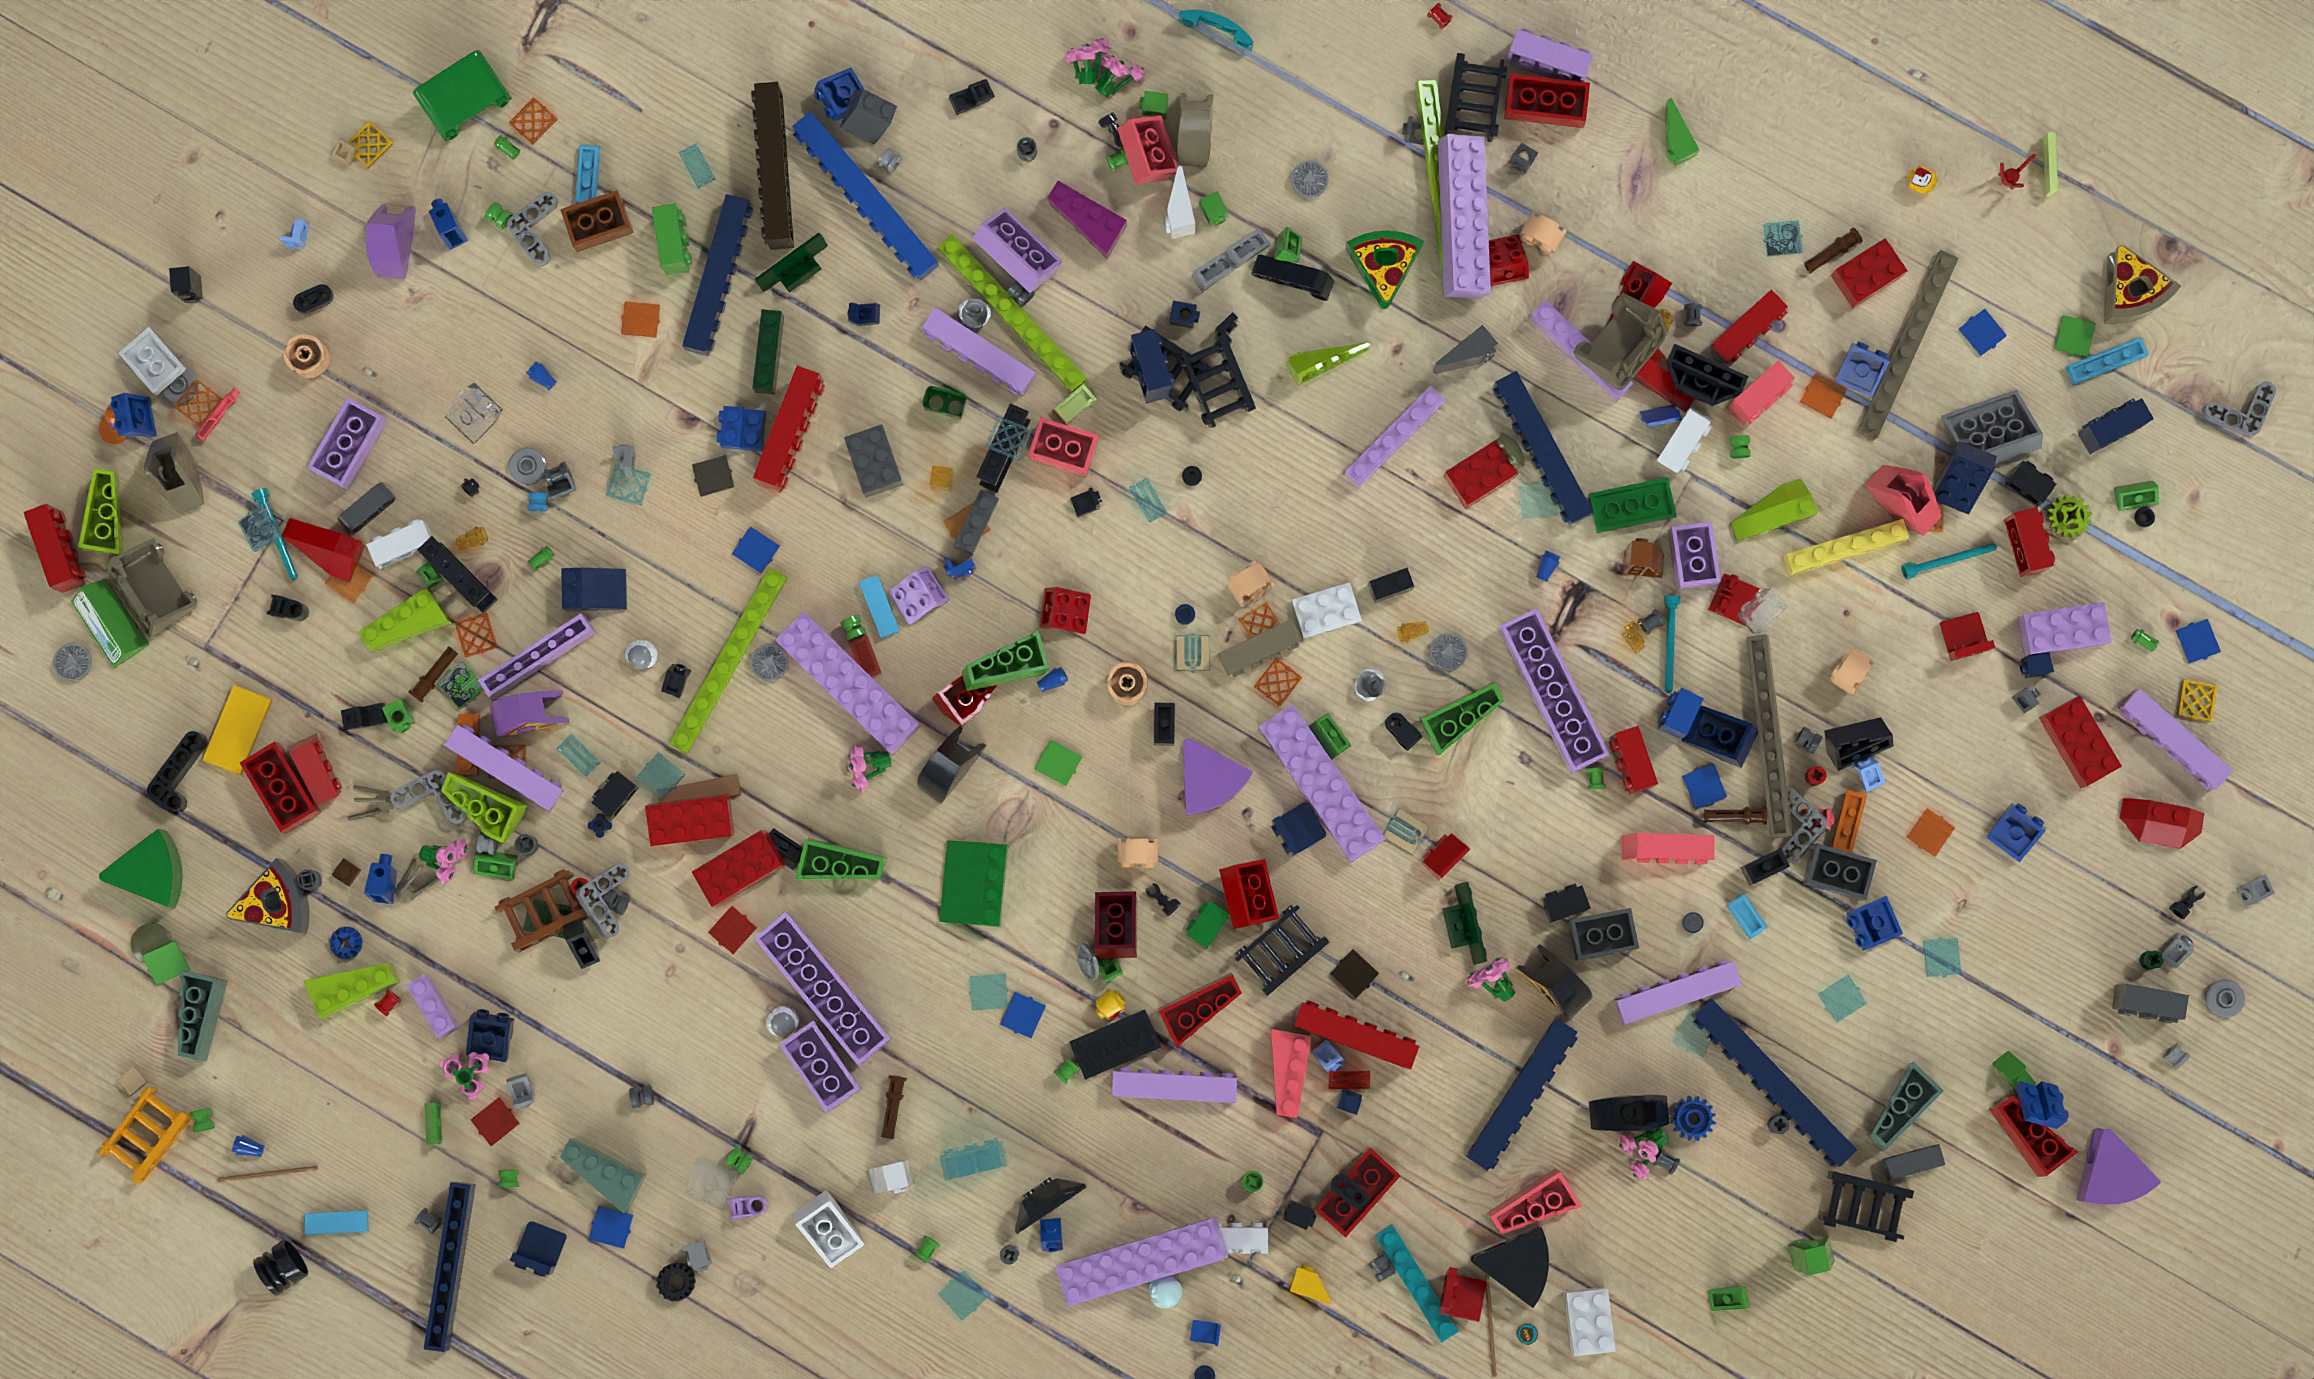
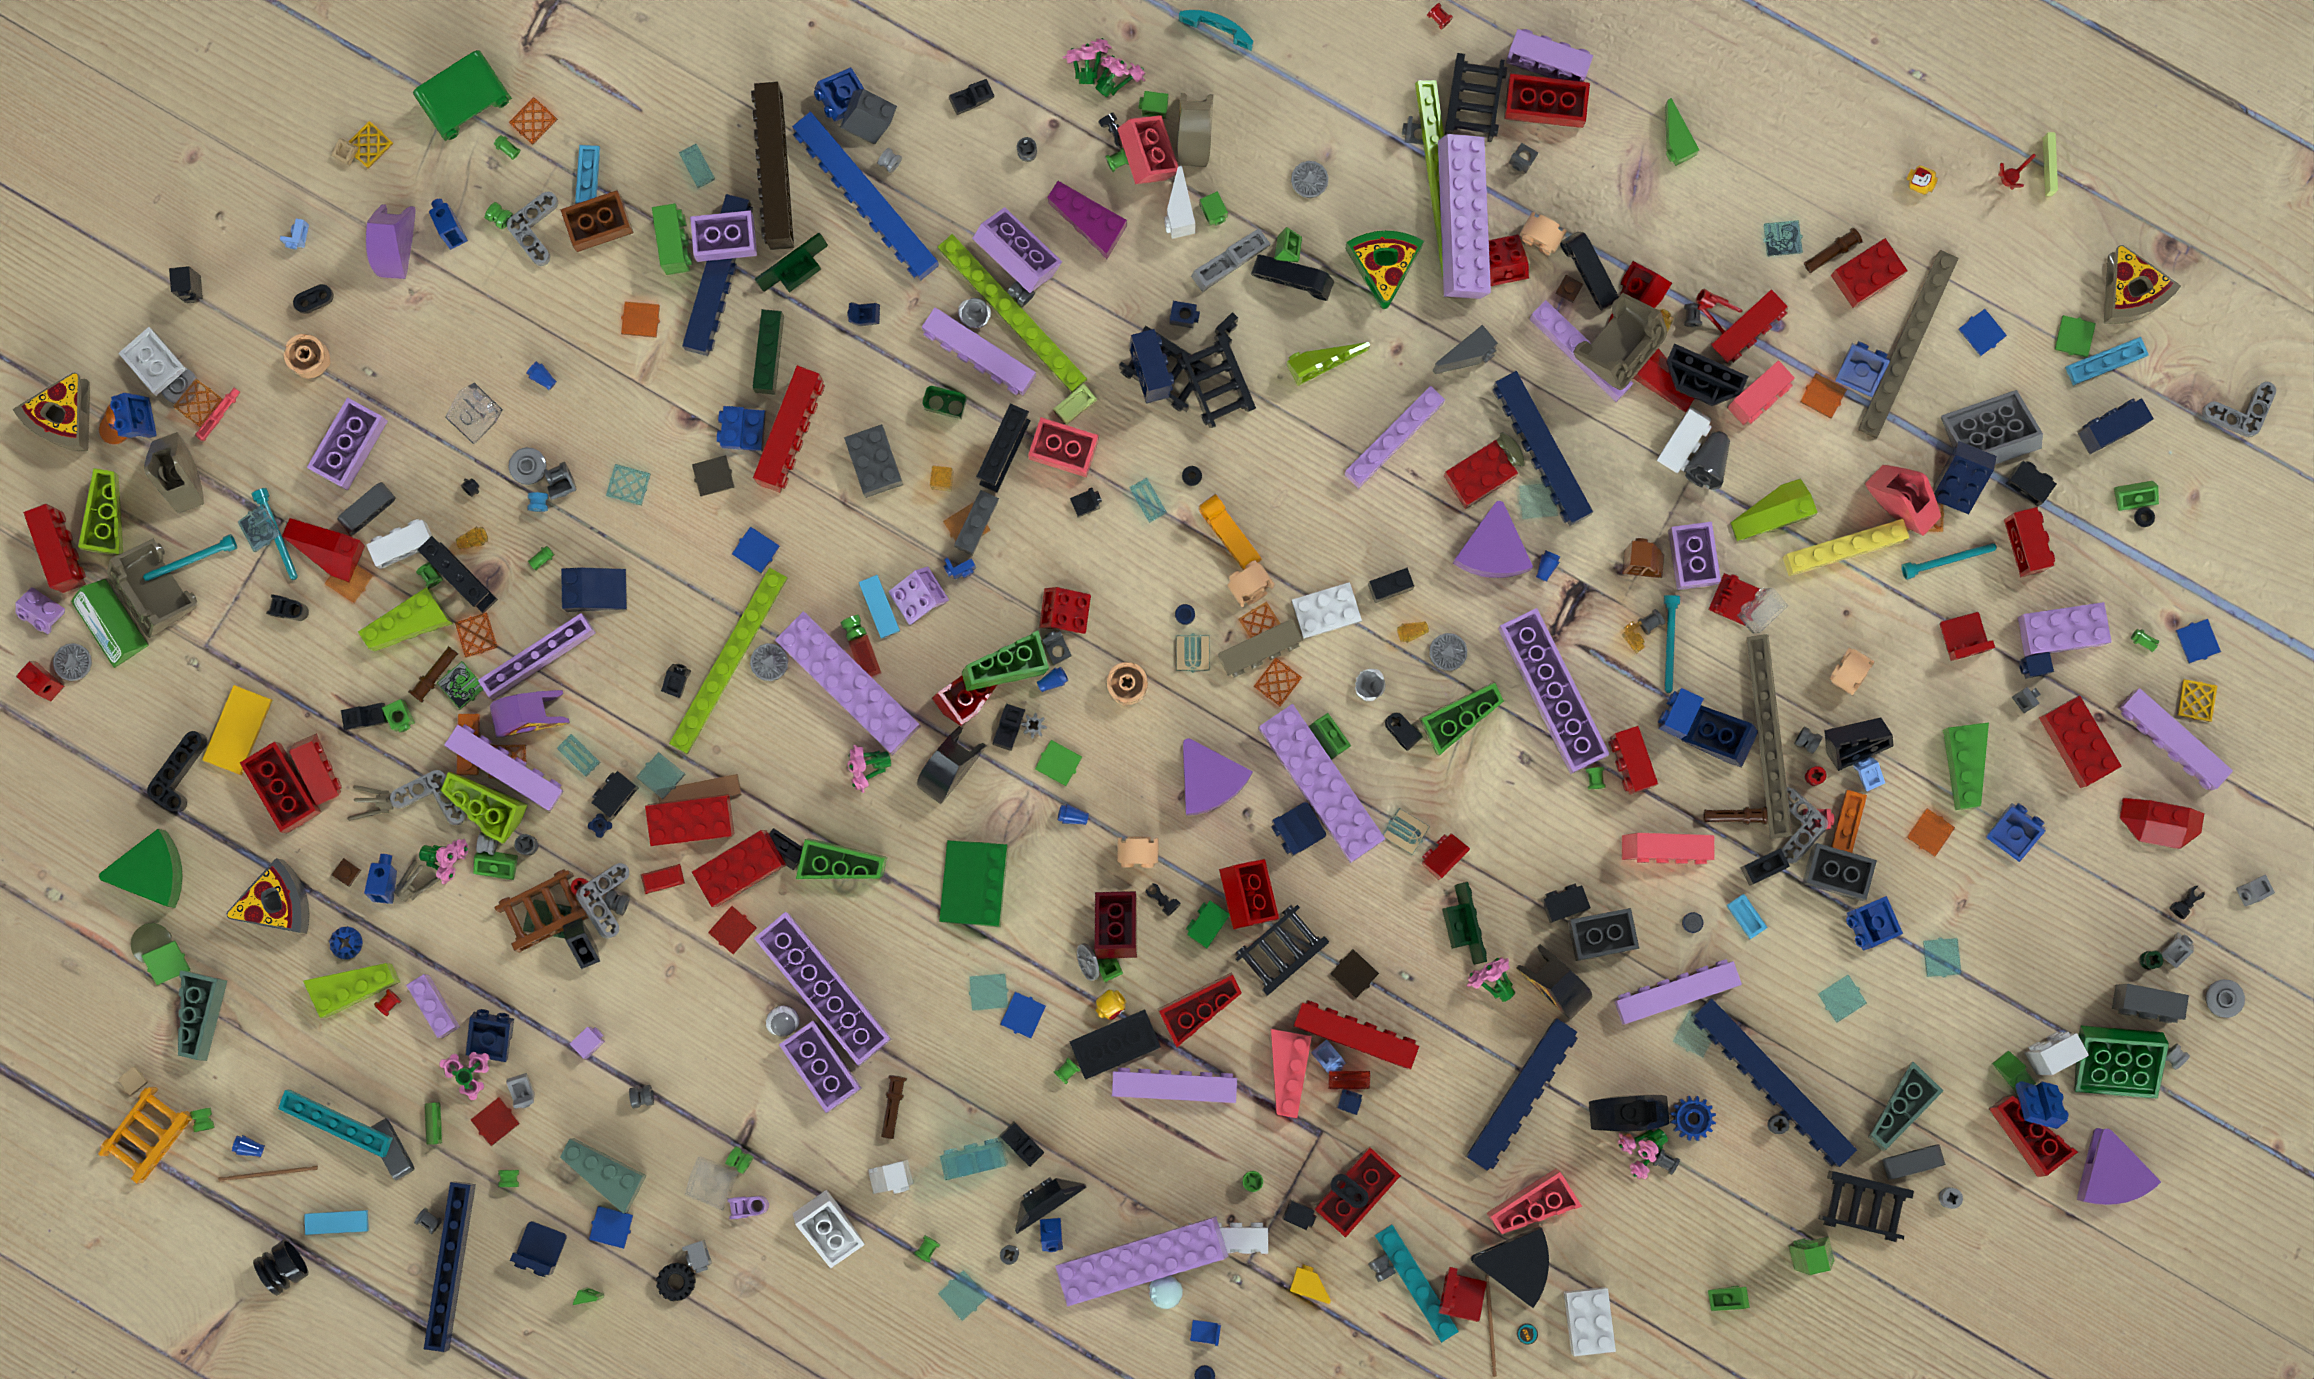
(38, 610): none -> lavender bracket
(38, 678): none -> red torso
(60, 413): none -> piece
(227, 544): none -> teal piece
(313, 881): dark grey wheel -> none
(335, 1123): none -> teal plate
(397, 1159): none -> dark grey beam
(587, 1295): none -> bright green slope
(588, 1042): none -> lavender brick
(627, 458): light grey bracket -> none
(641, 654): hair -> none
(662, 879): none -> red tile
(723, 236): none -> lavender brick
(1004, 451): clear light blue window -> none
(1008, 727): none -> black slope
(1022, 1144): none -> black slope
(1035, 720): none -> light grey gear
(1056, 639): none -> dark grey bracket
(1072, 815): none -> blue cone
(1164, 724): black brick -> none
(1228, 532): none -> light orange beam
(1495, 548): none -> medium lavender piece
(1569, 288): none -> reddish brown plate
(1590, 268): none -> black beam
(1632, 505): green plate -> none
(1660, 415): blue piece -> none
(1704, 786): blue piece -> none
(1708, 300): none -> red plant
(1709, 462): none -> dark grey cone
(1740, 446): bright green wheel -> none
(1947, 1195): none -> light grey wheel
(1966, 763): none -> bright green wedge
(2056, 1053): none -> white brick
(2062, 513): lime gear -> none
(2121, 1062): none -> green slope

